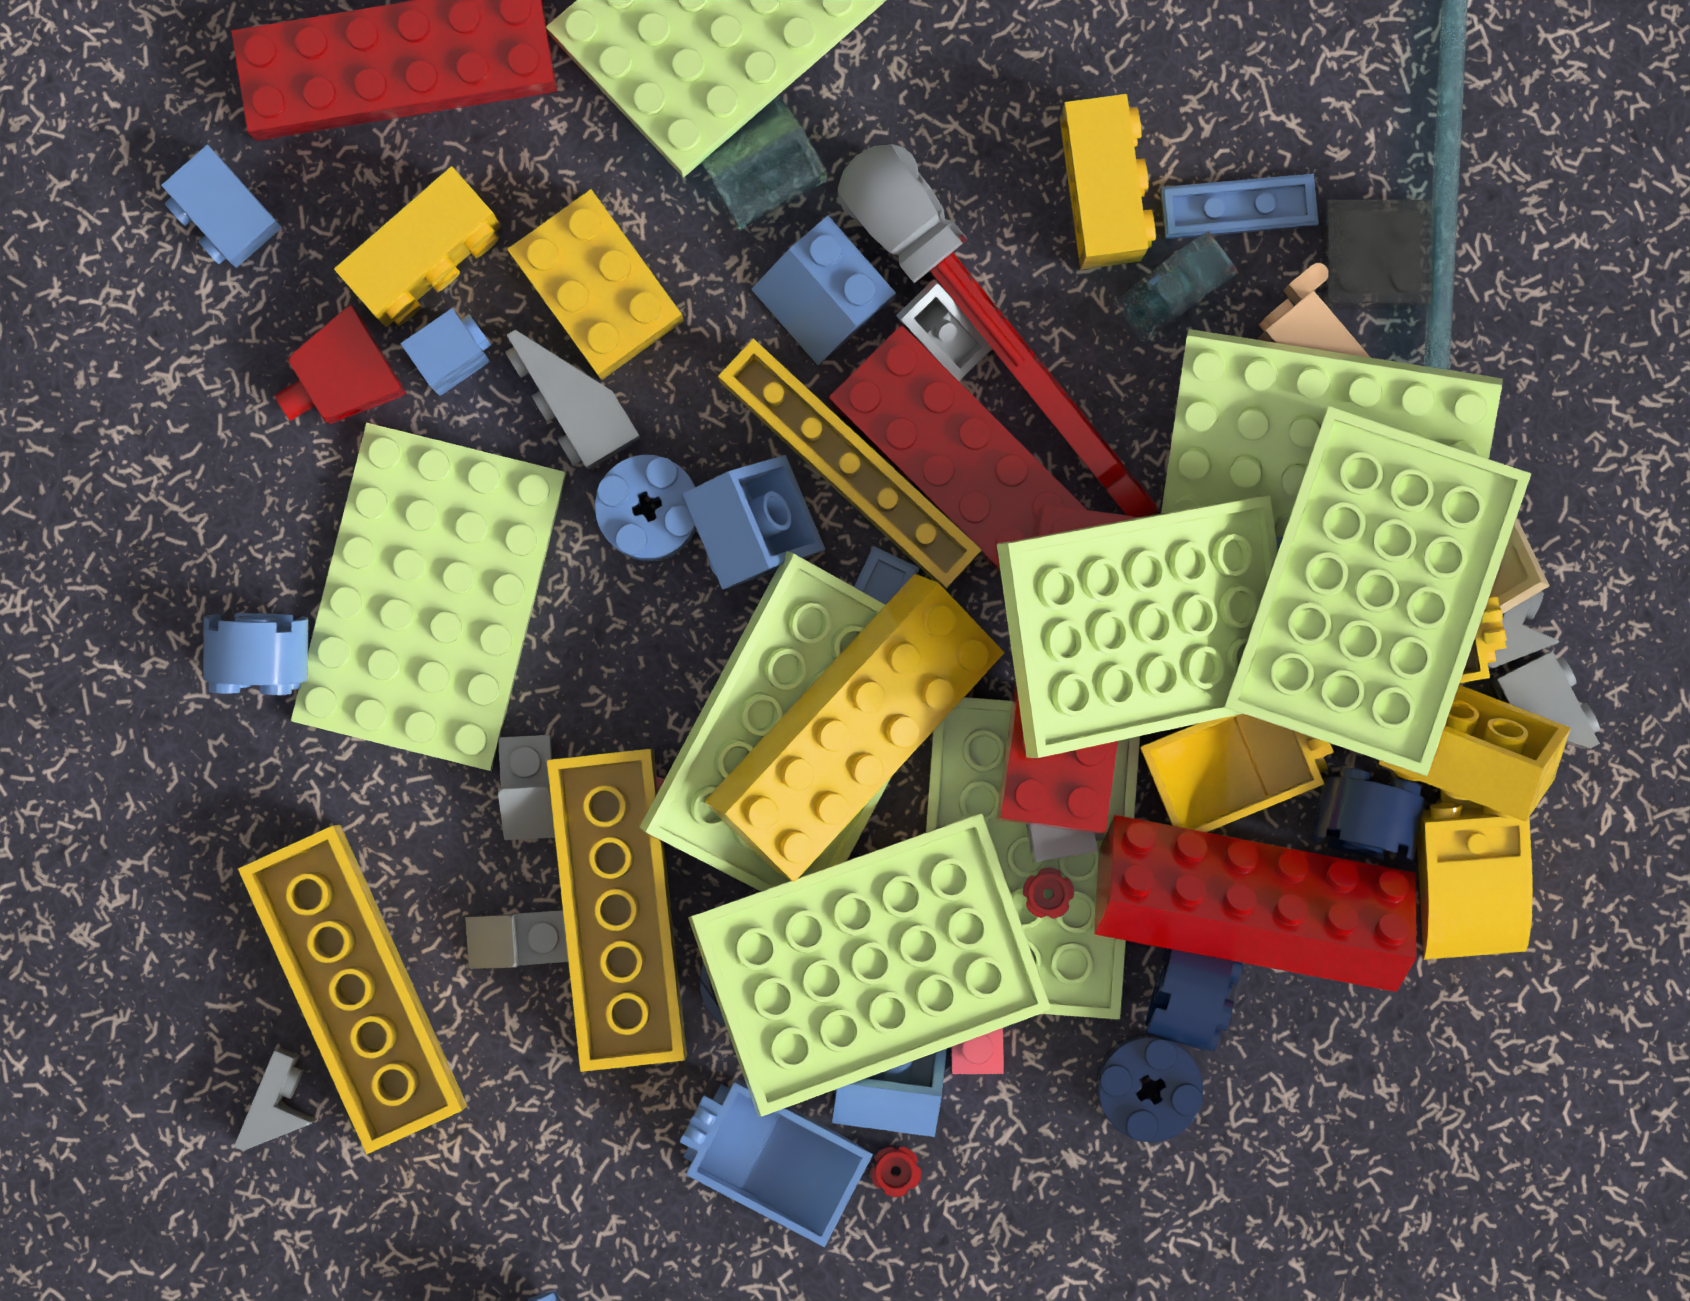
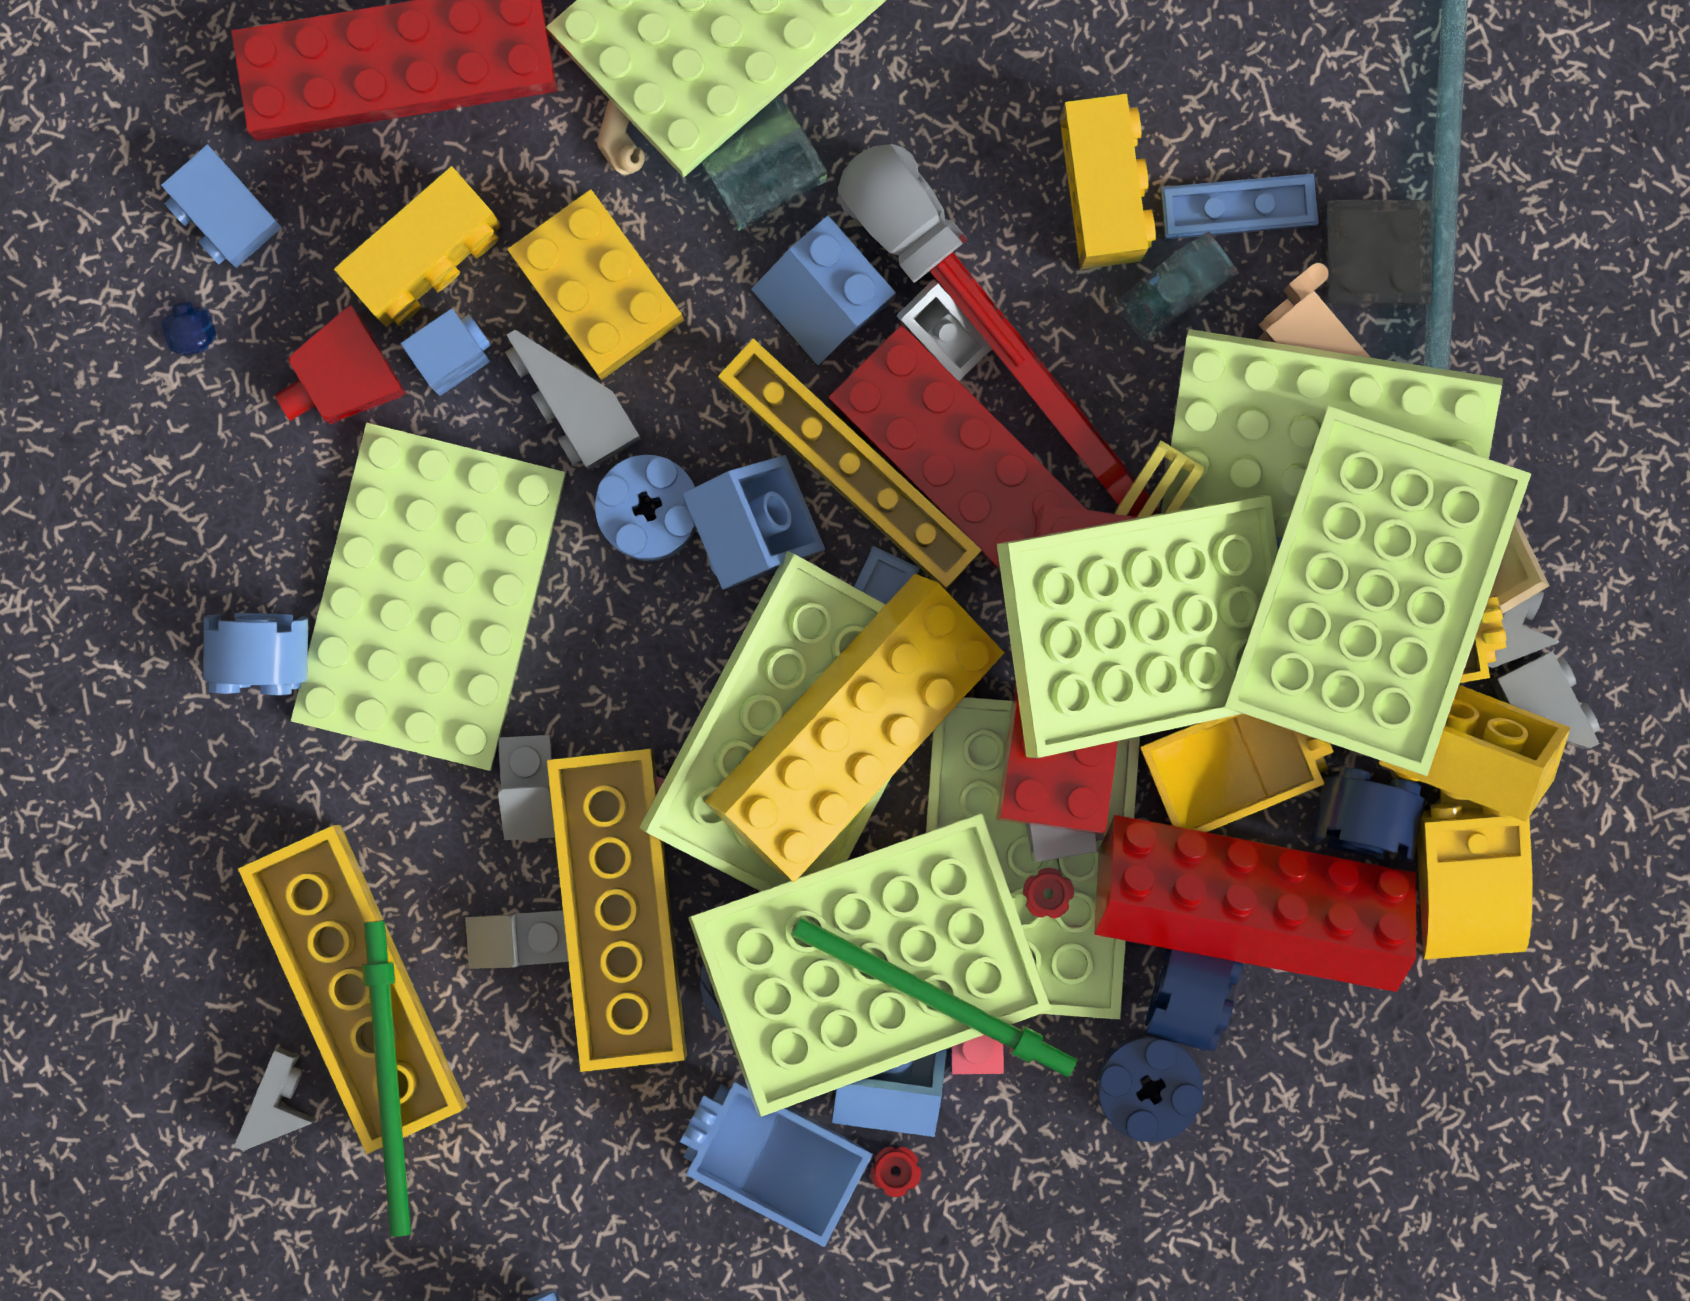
(188, 329): none -> clear blue piece
(379, 975): none -> green bar
(616, 143): none -> tan arm
(1023, 1042): none -> green bar
(1178, 461): none -> light yellow tile

